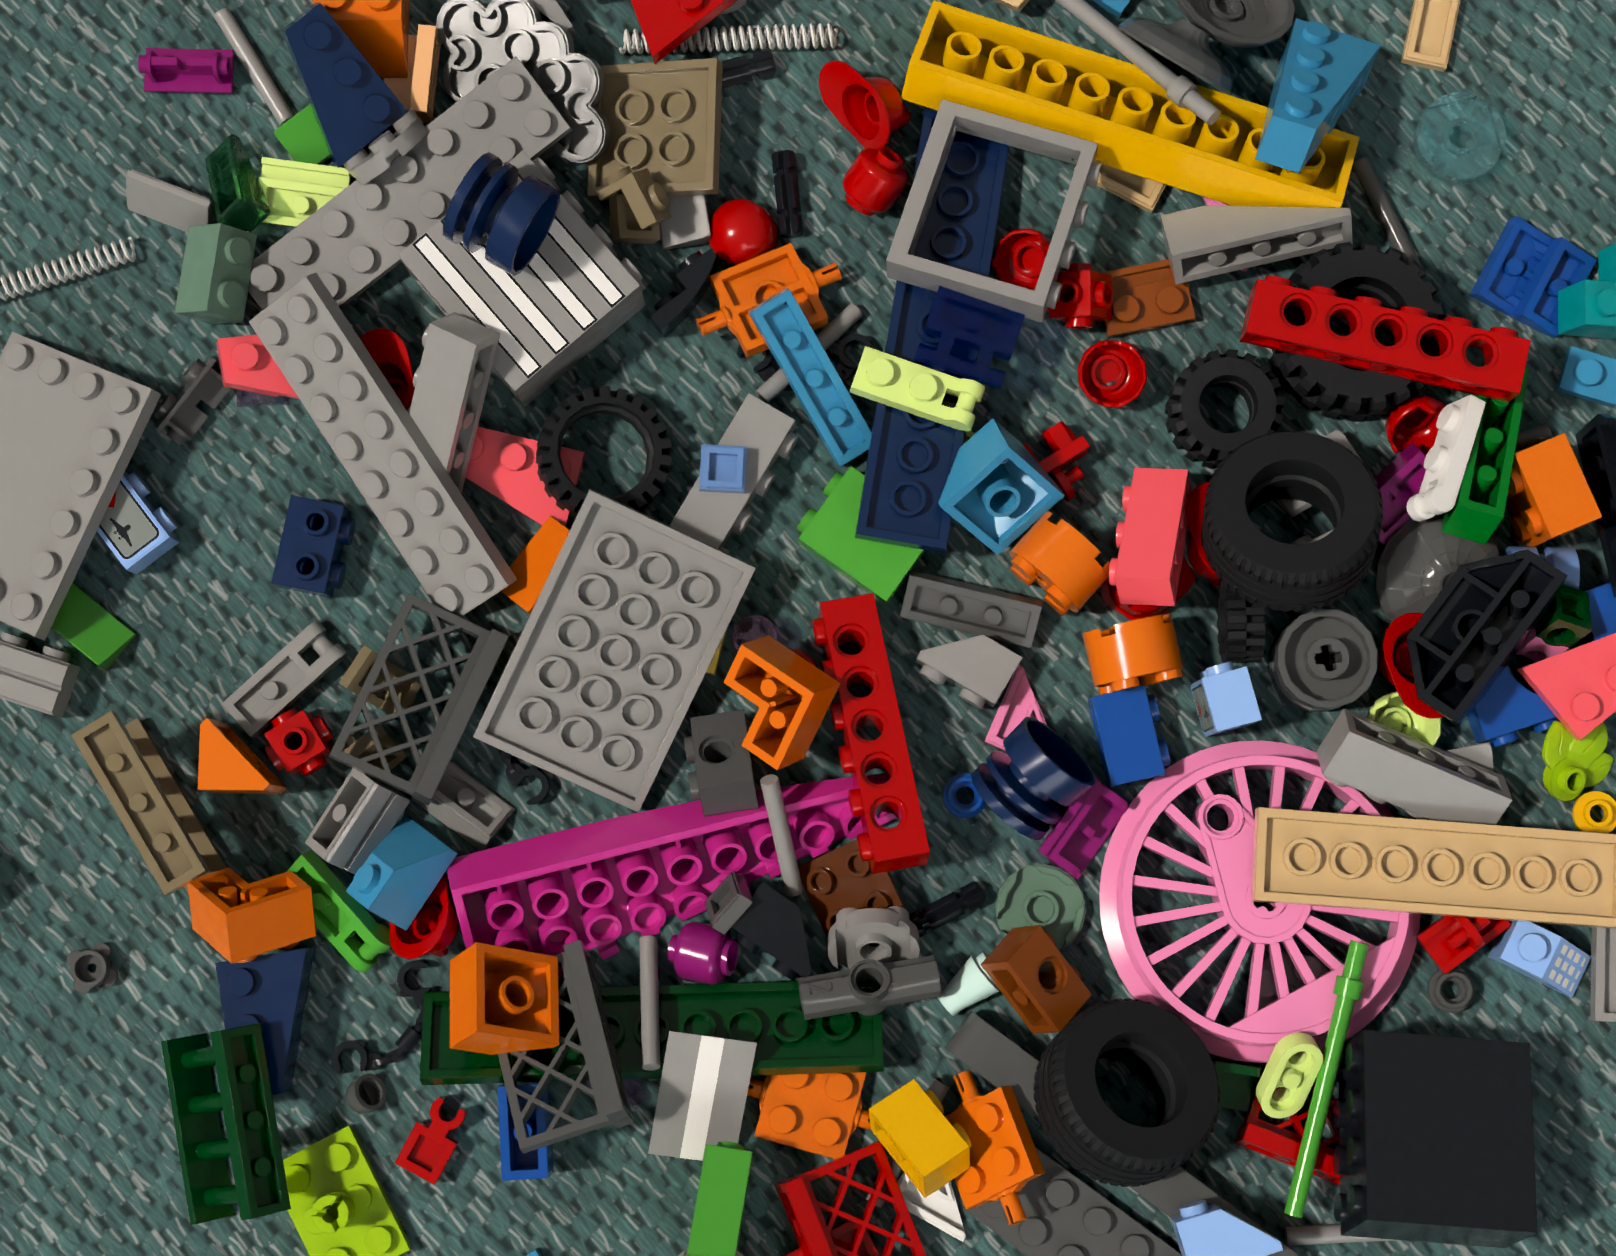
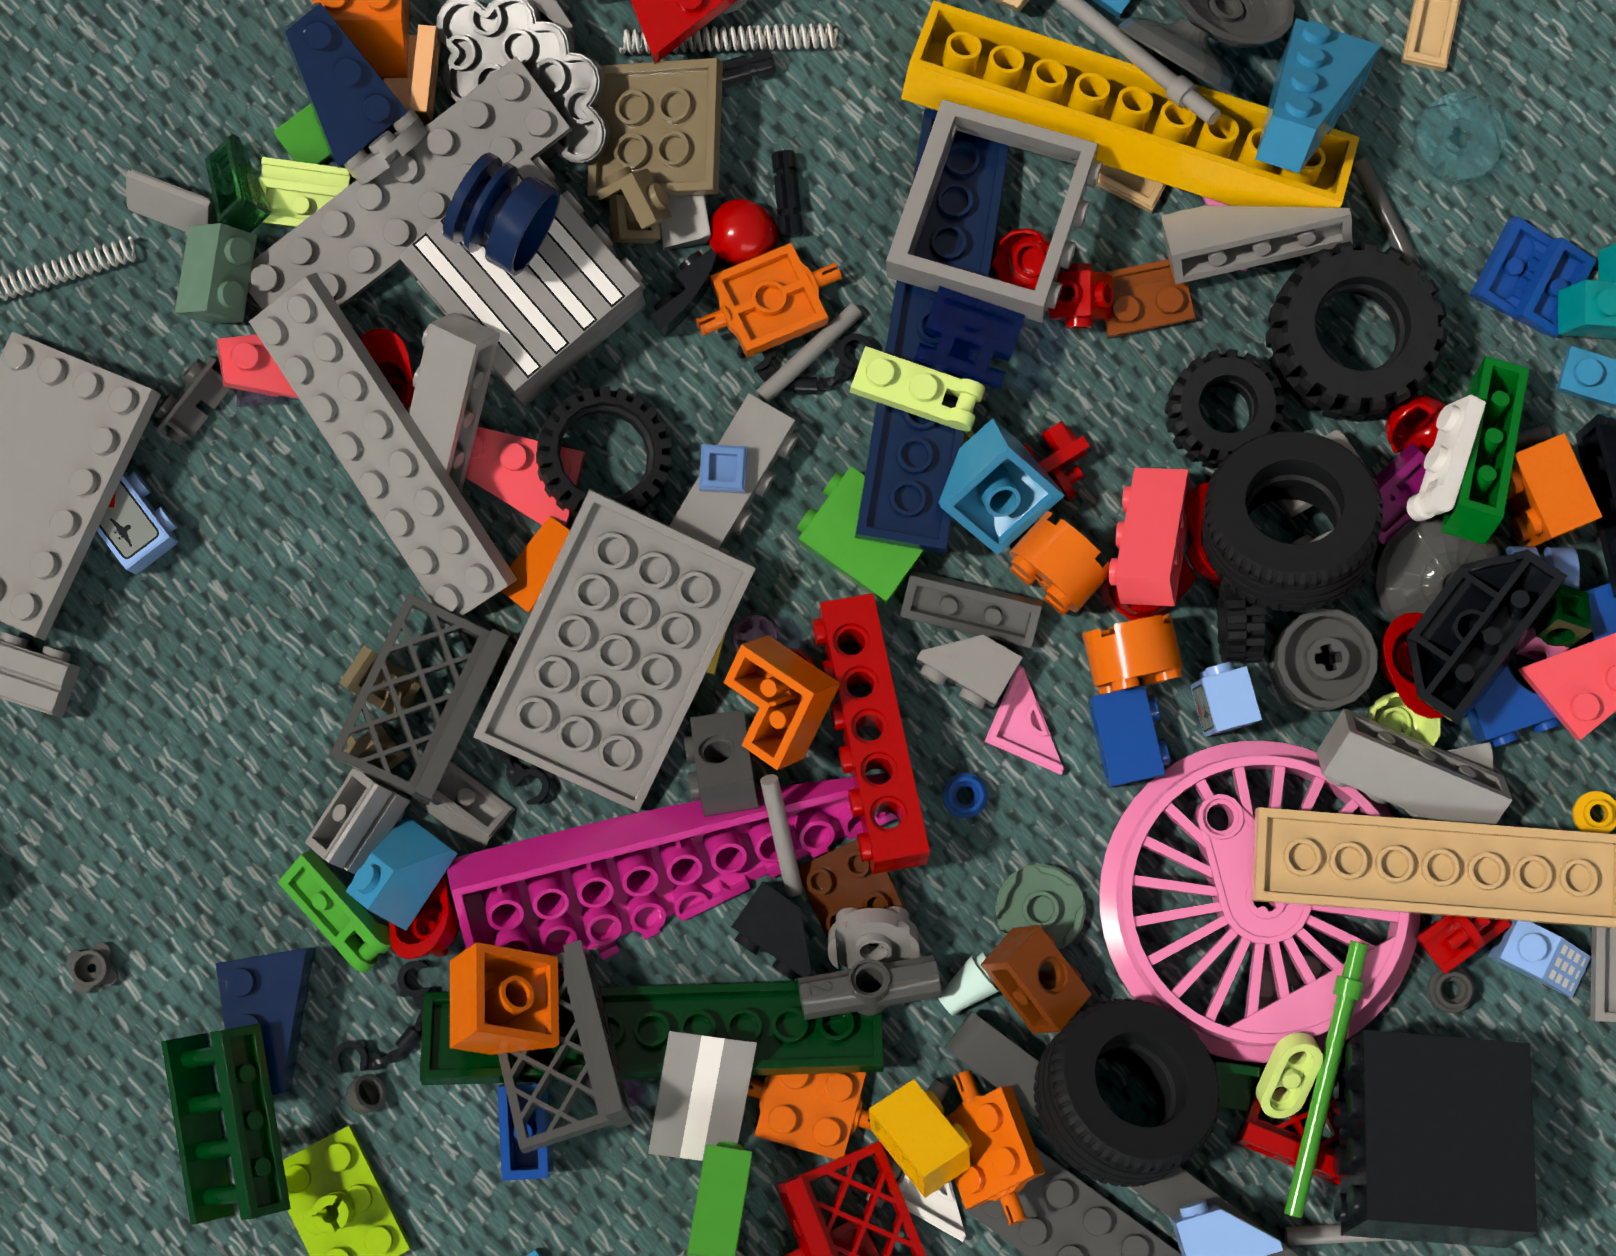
(91, 628): bright green slope -> none
(148, 801): dark tan fence -> none
(187, 70): magenta hinge -> none
(230, 765): orange slope -> none
(251, 917): orange brick -> none
(253, 65): light grey bar -> none
(283, 680): light grey plate -> none
(313, 547): dark blue brick -> none
(314, 747): red brick -> none
(430, 1147): red plate -> none
(649, 1003): light grey bar -> none
(703, 953): magenta head -> none
(728, 902): dark grey tile -> none
(812, 376): dark azure plate -> none
(863, 105): red piece -> none
(875, 181): red head -> none
(948, 908): black axle -> none
(1032, 778): dark blue wheel -> none
(1083, 829): magenta hinge -> none
(1110, 362): red hair -> none
(1502, 348): red brick -> none
(1574, 763): lime plate -> none

